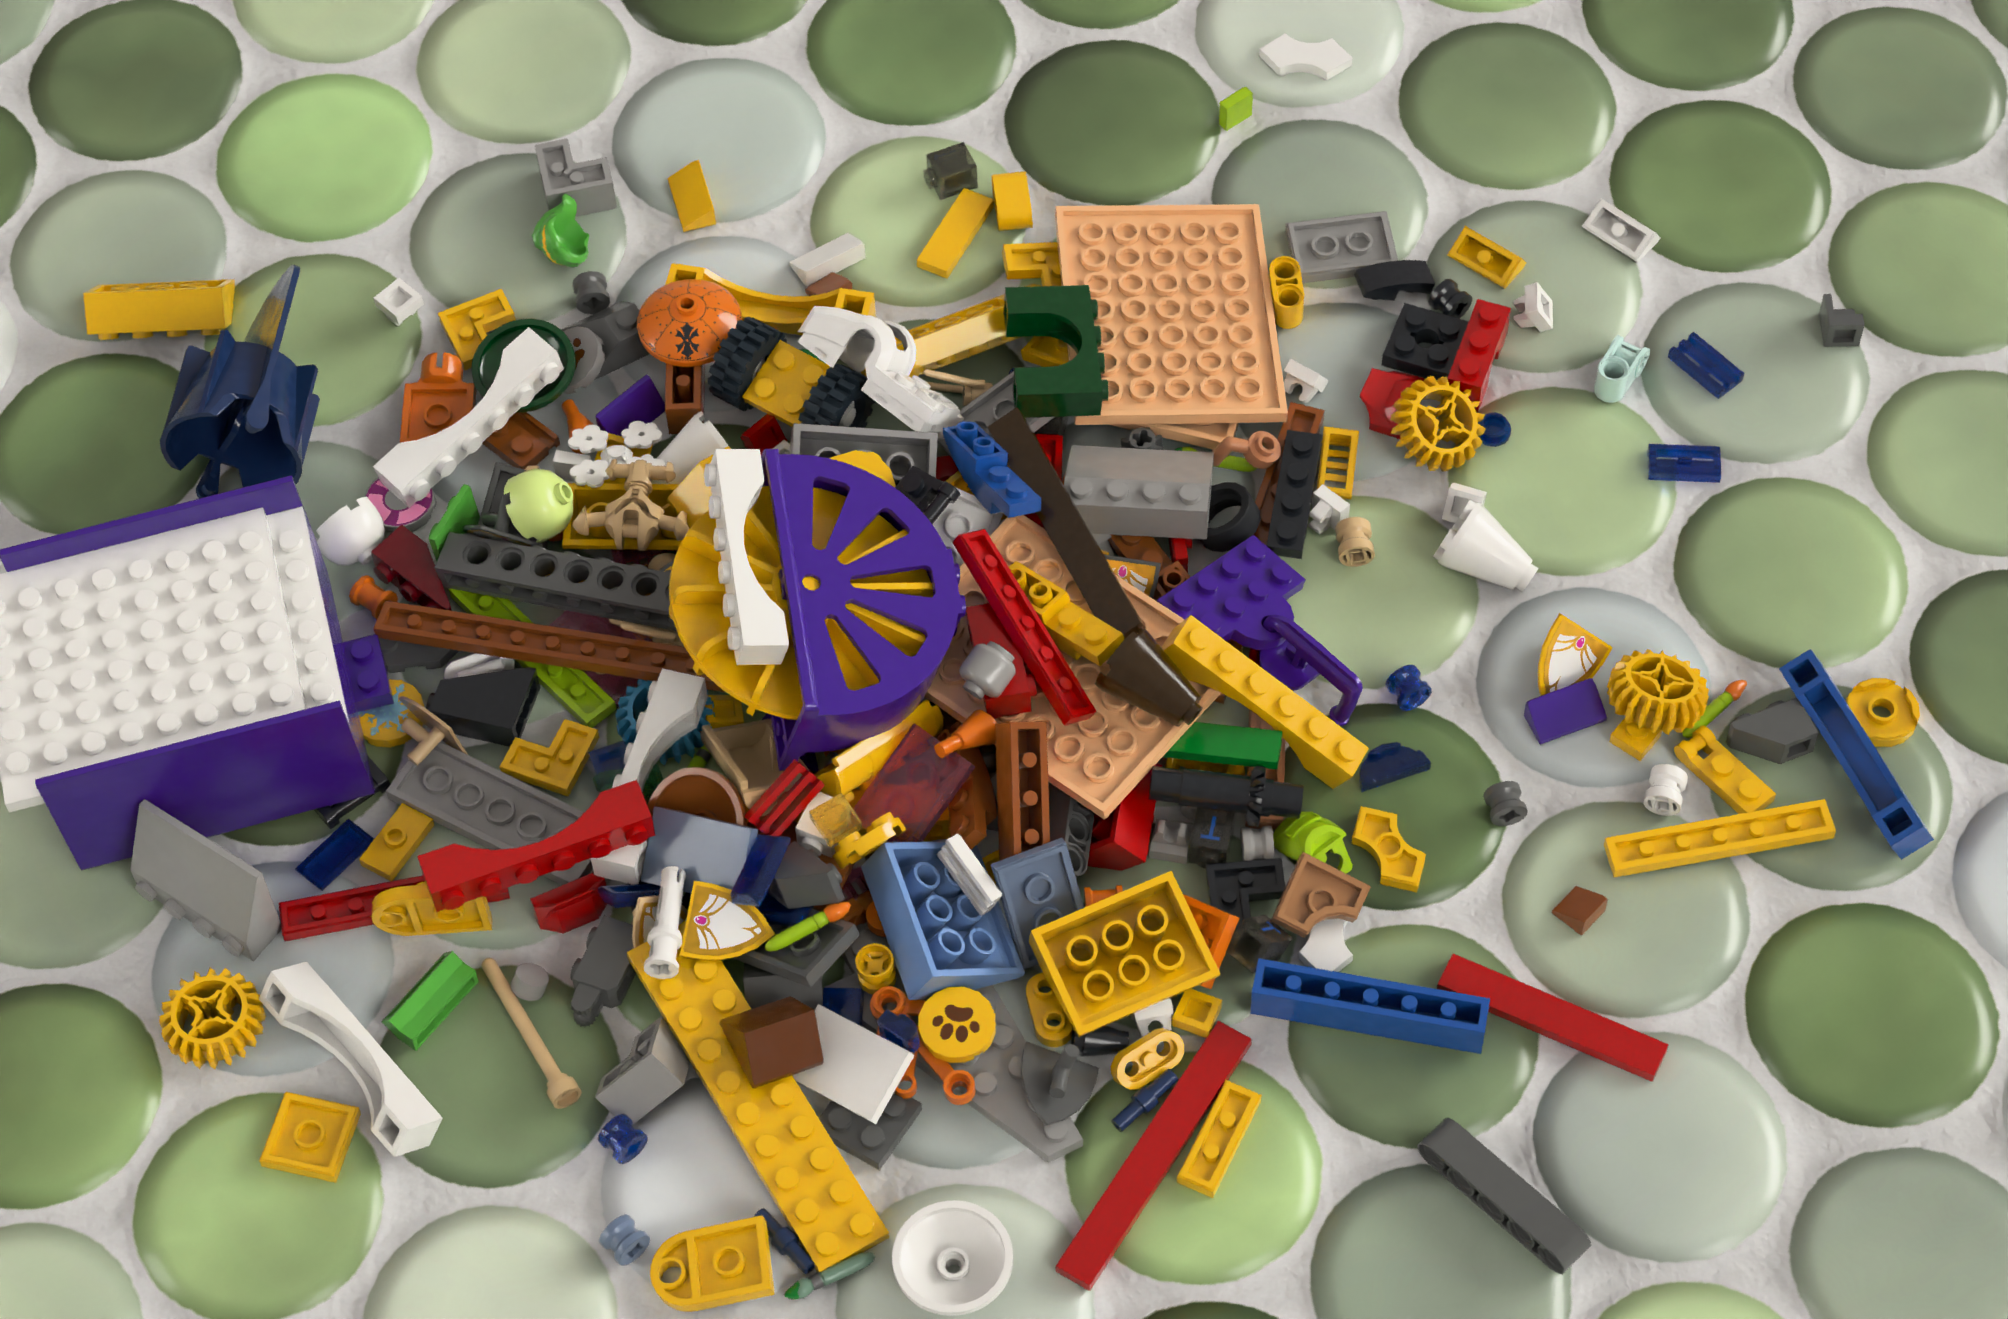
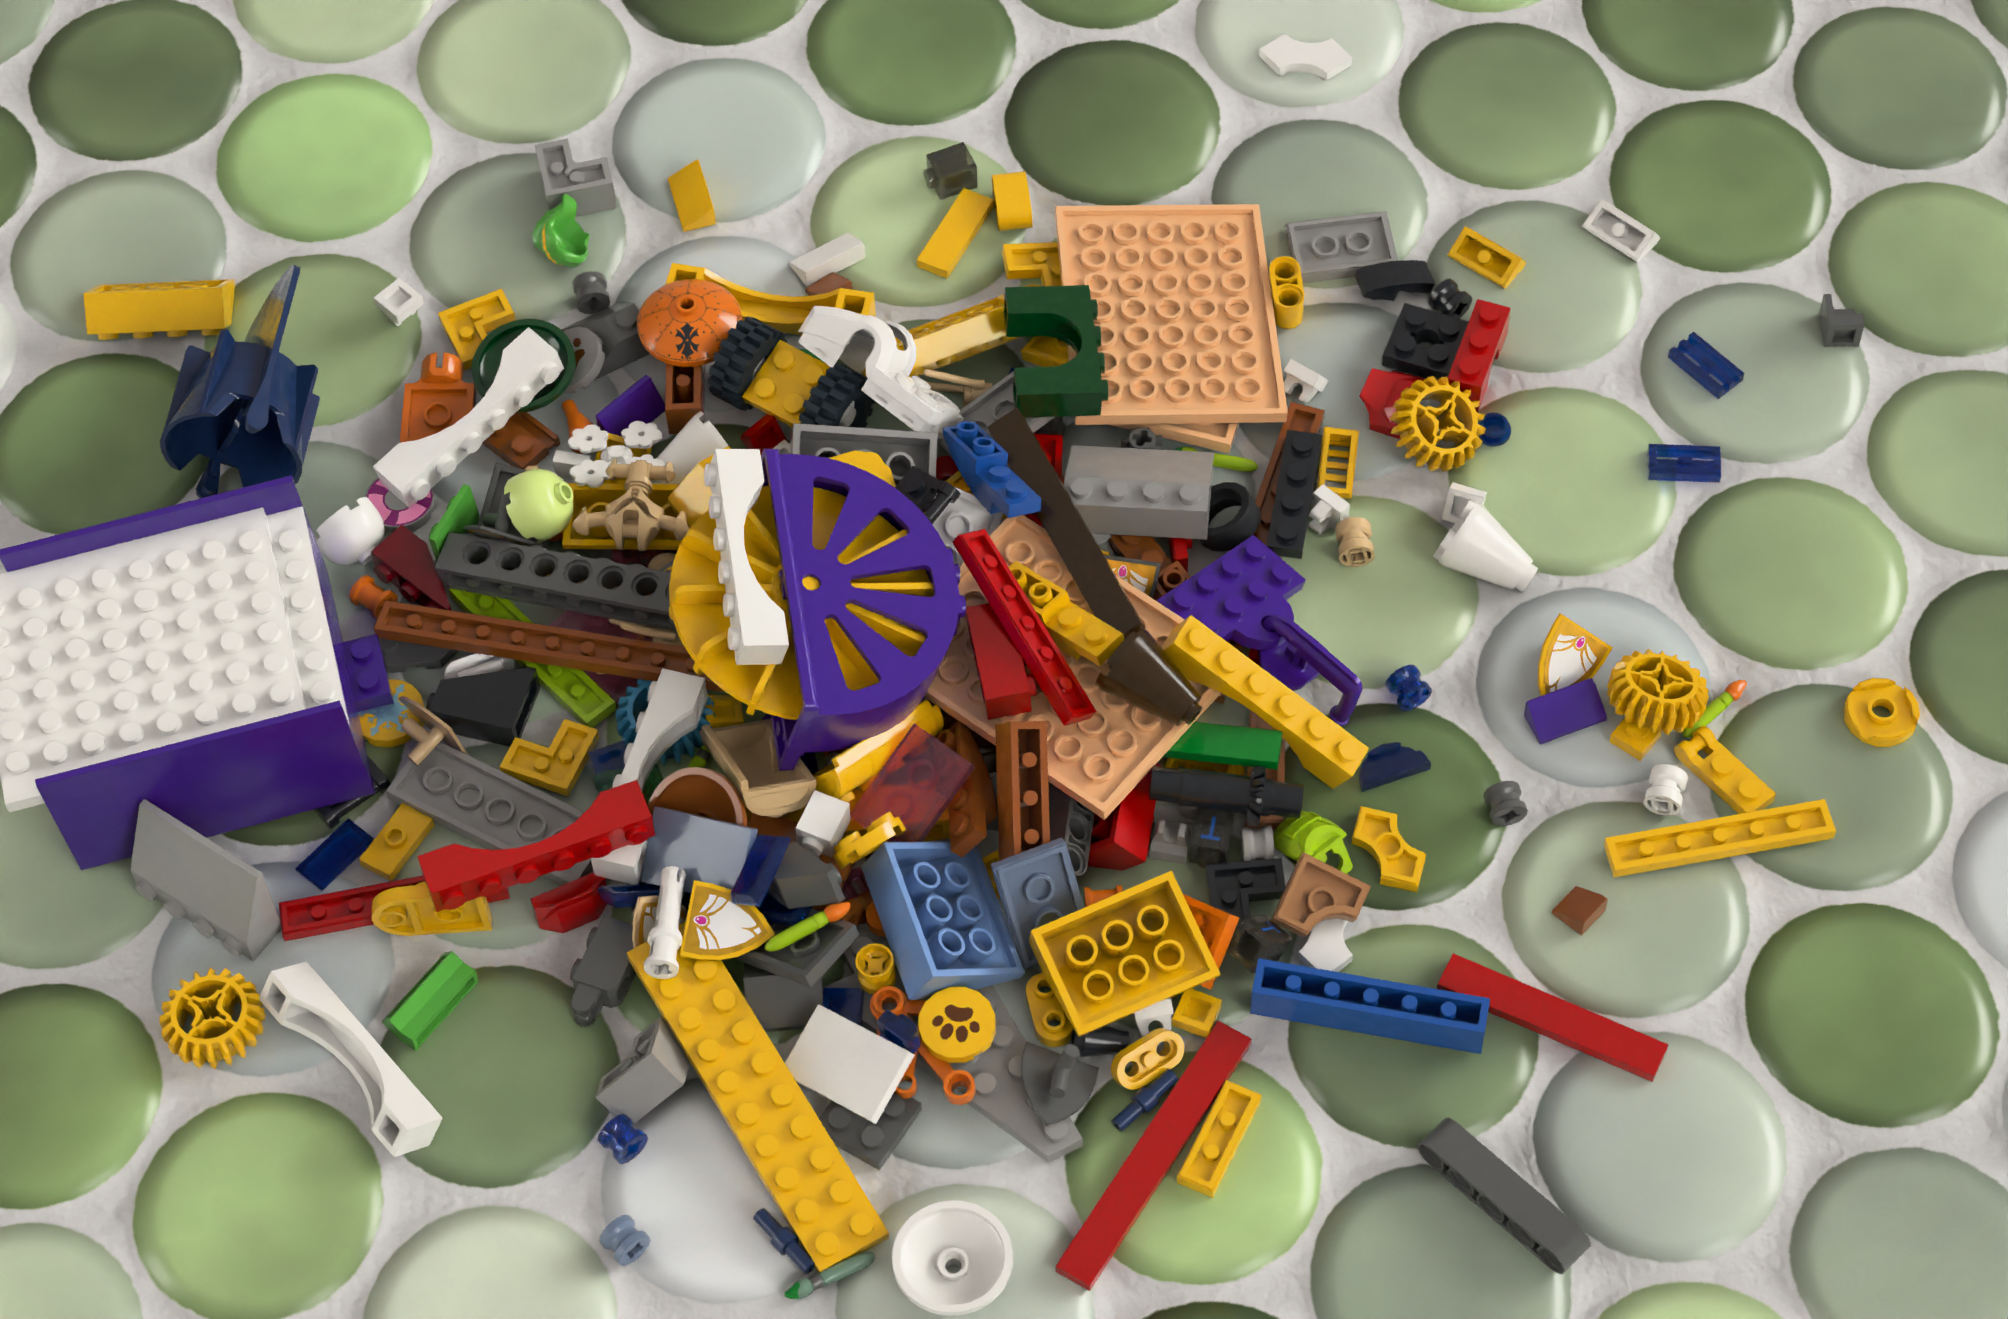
(310, 1137): yellow tile -> none
(529, 981): light grey piece -> none
(561, 1088): tan piece -> none
(717, 1265): yellow plate -> none
(774, 1040): reddish brown slope -> none
(789, 804): red tile -> none
(835, 819): clear yellow plate -> none
(969, 874): white tile -> none
(973, 732): orange cone -> none
(987, 670): light grey head -> none
(1235, 108): lime tile -> none
(1251, 449): nougat plate -> none
(1536, 309): white tile -> none
(1619, 369): light aqua piece -> none
(1775, 733): dark grey slope -> none
(1856, 754): blue arch -> none

